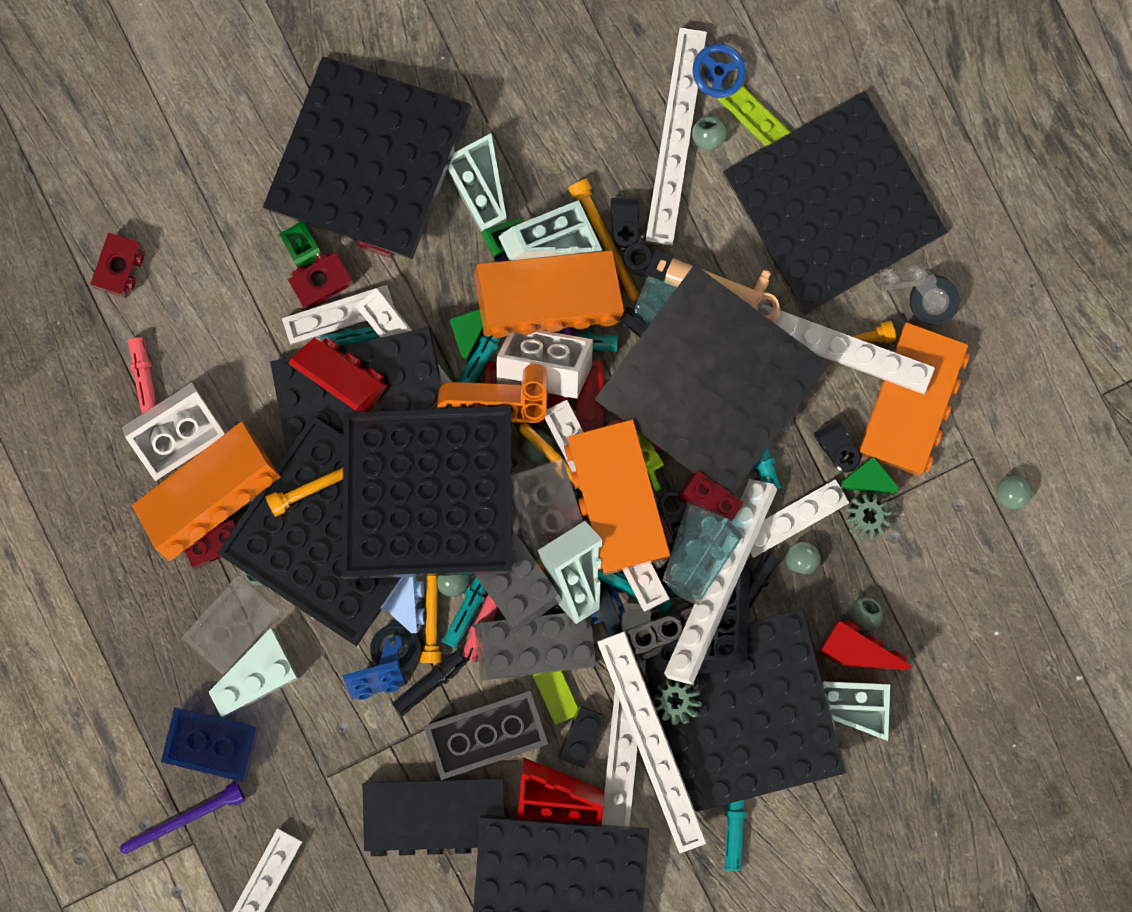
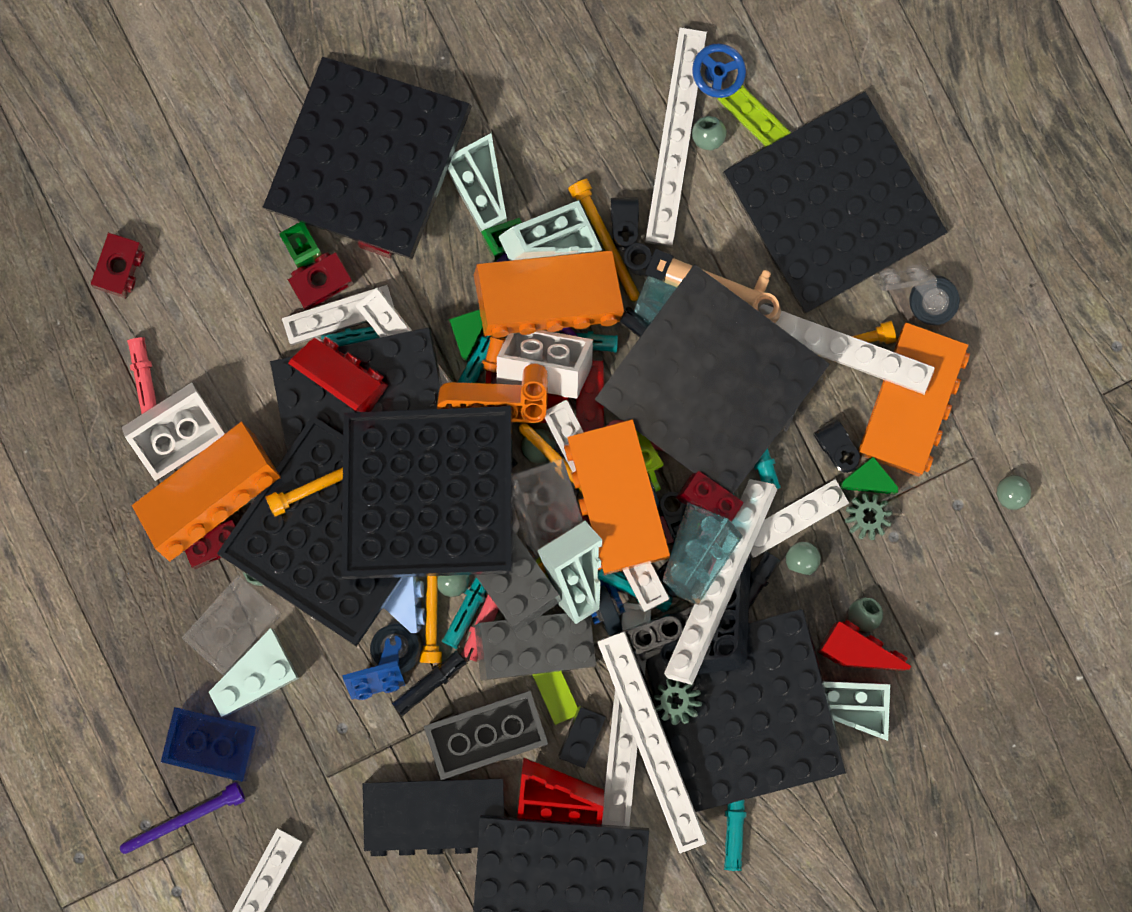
(494, 348): none -> orange pin

